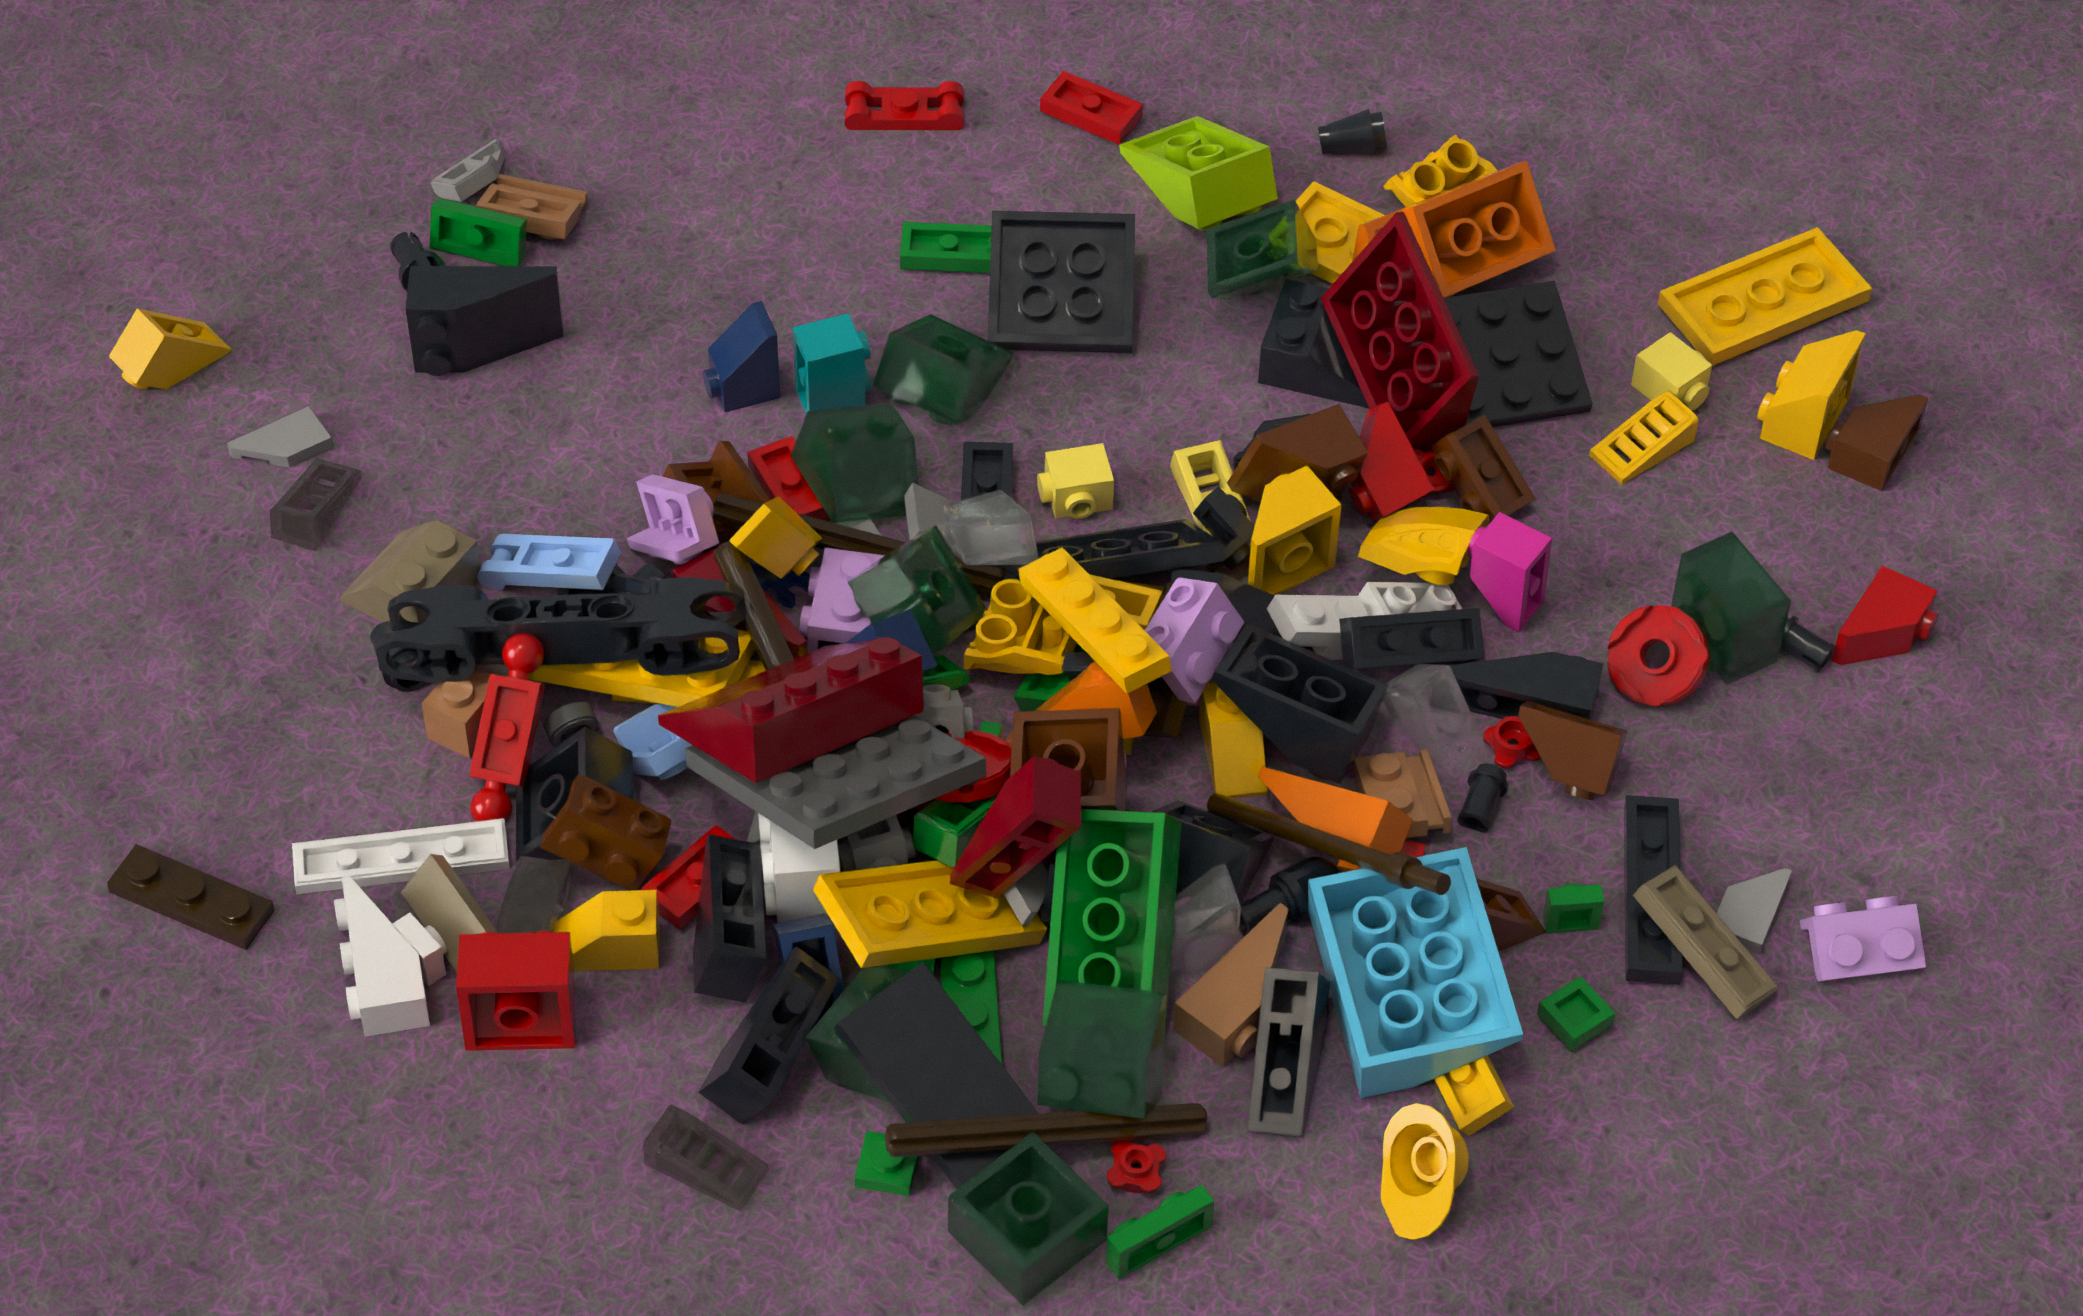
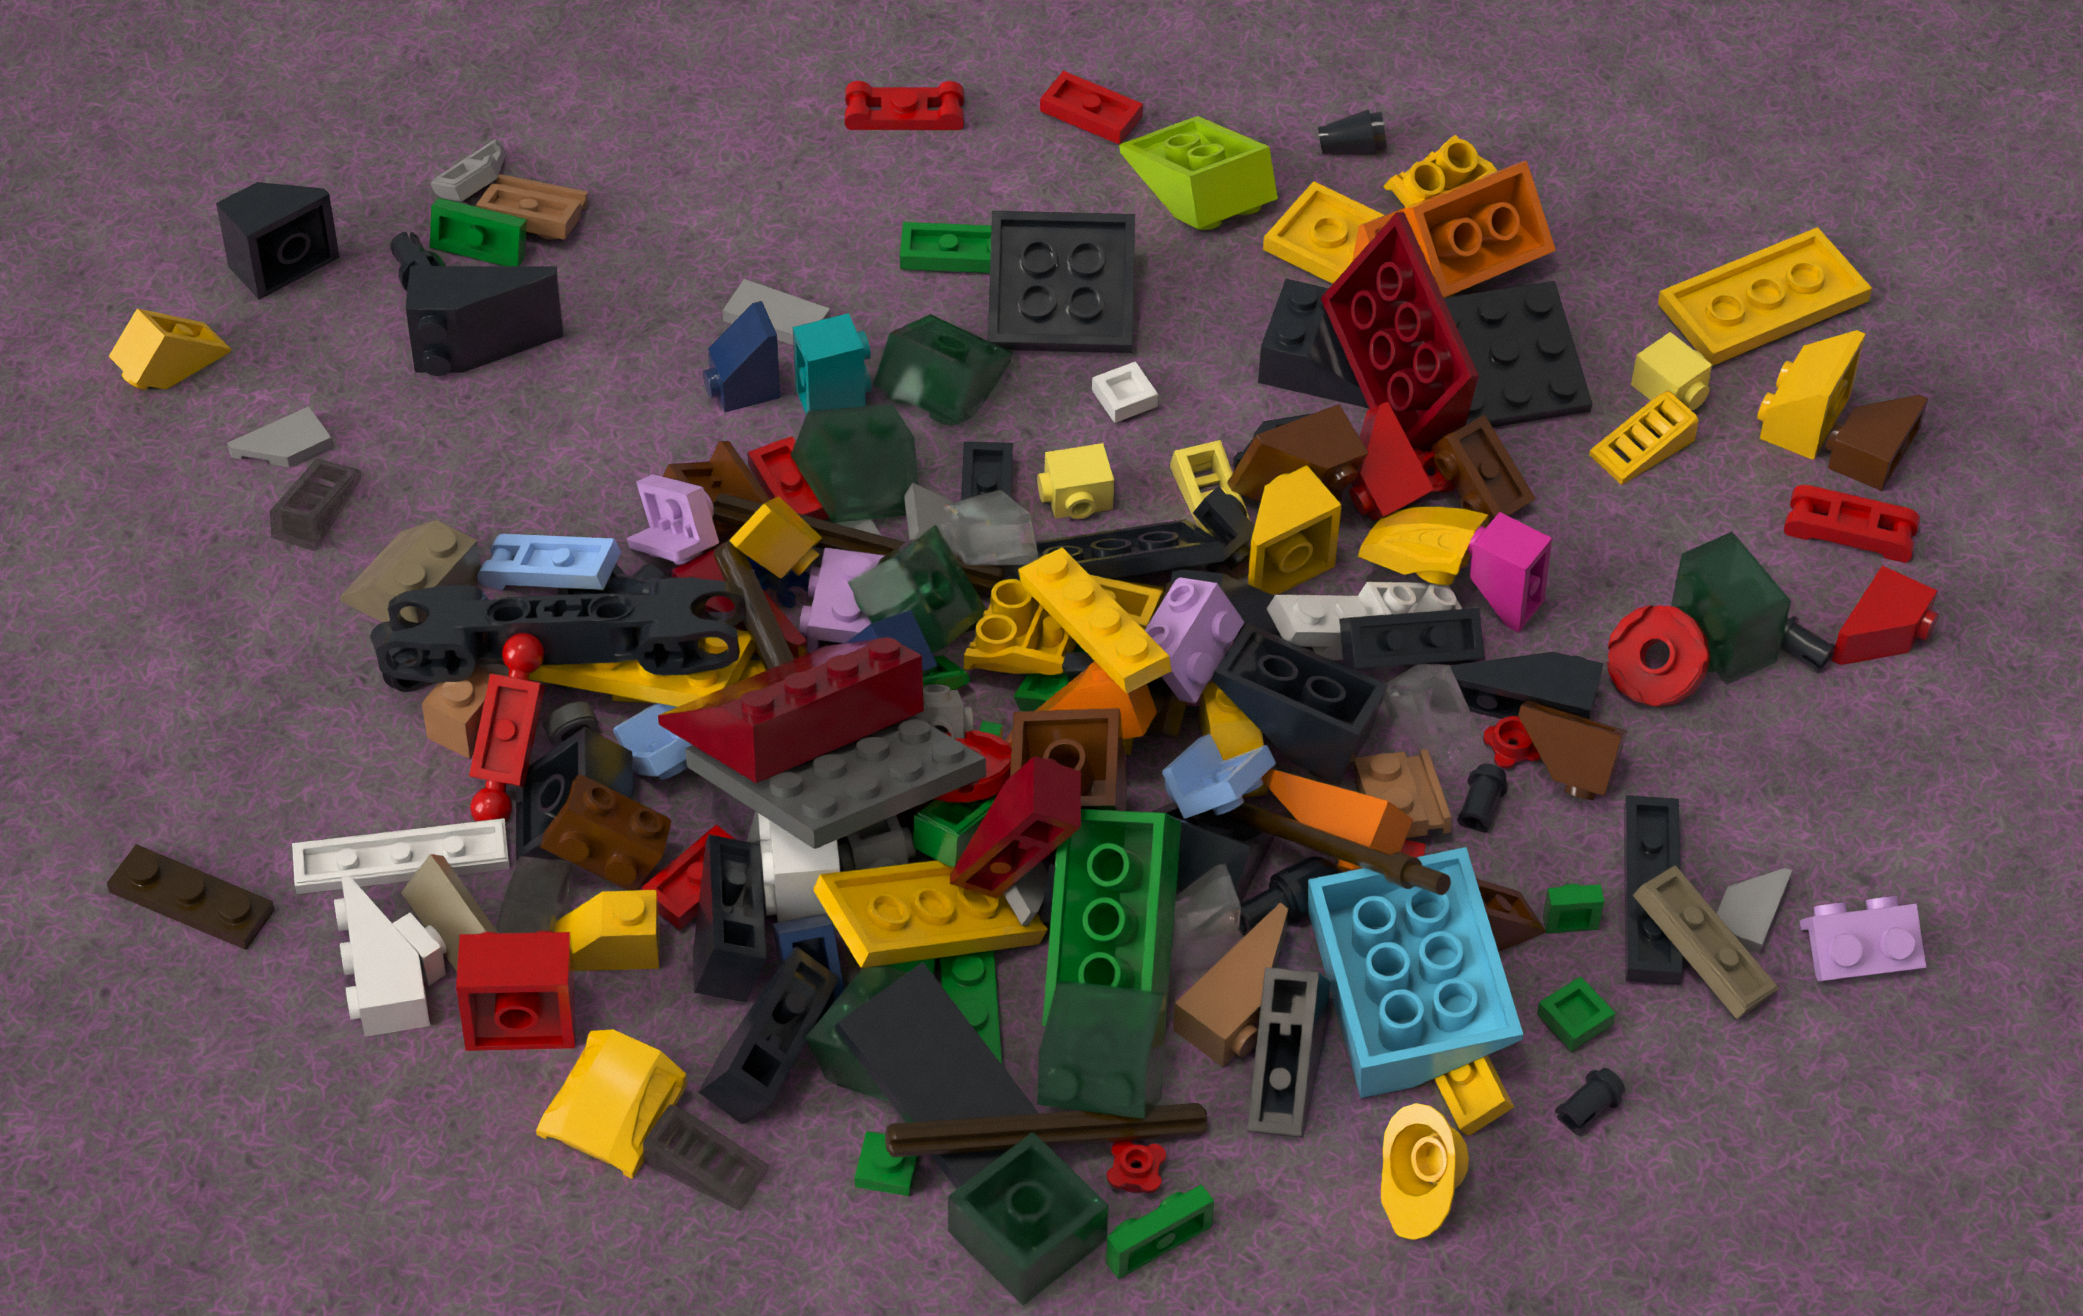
(277, 234): none -> black slope
(613, 1099): none -> yellow slope
(782, 308): none -> light grey tile
(1124, 392): none -> white plate
(1203, 781): none -> light blue bracket
(1259, 251): clear green slope -> none
(1599, 1092): none -> black pin
(1852, 521): none -> red plate

